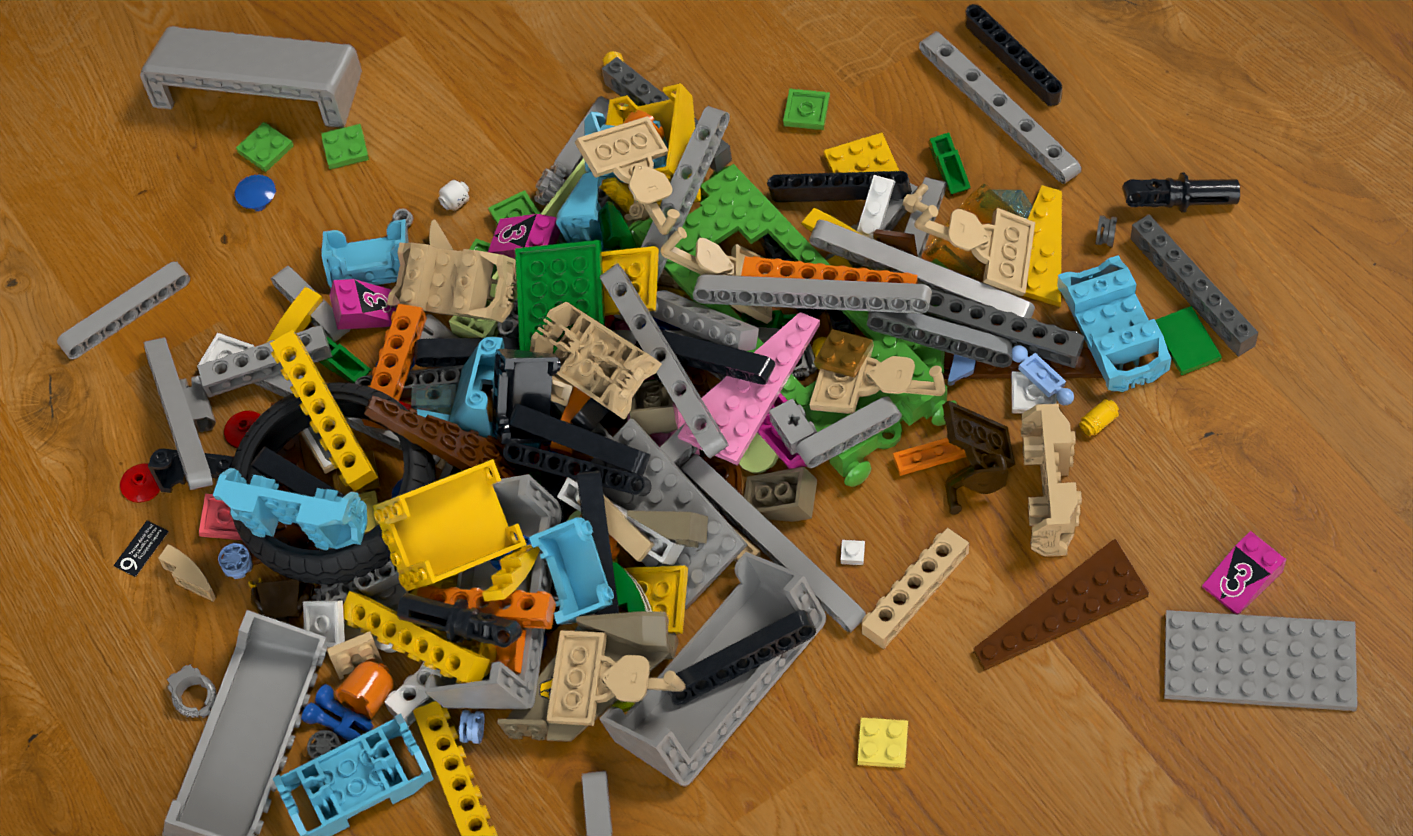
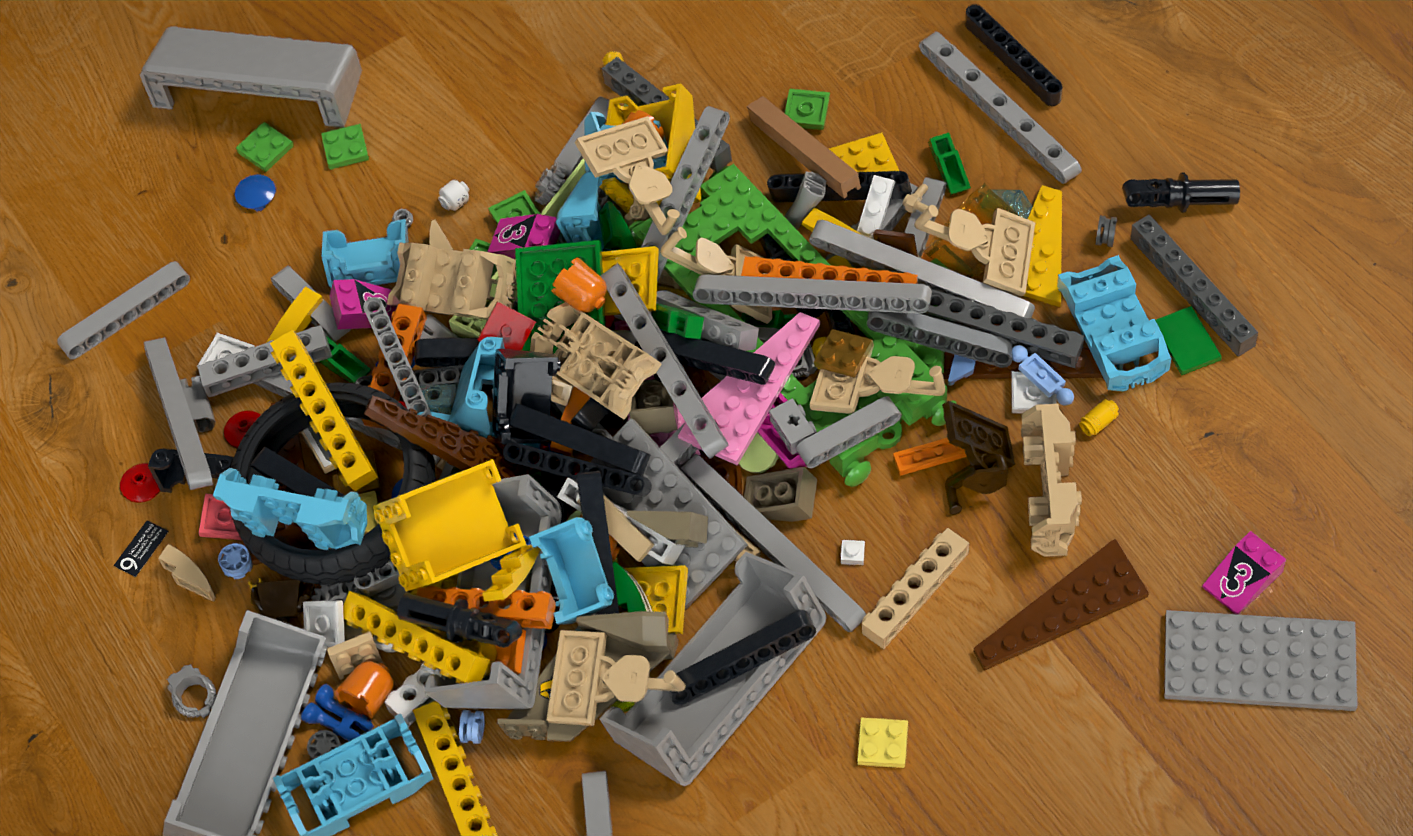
(394, 353): none -> light grey beam
(509, 325): none -> red plate
(580, 287): none -> orange cylinder
(678, 321): none -> green slope
(803, 146): none -> medium nougat tile
(809, 195): none -> light grey piece

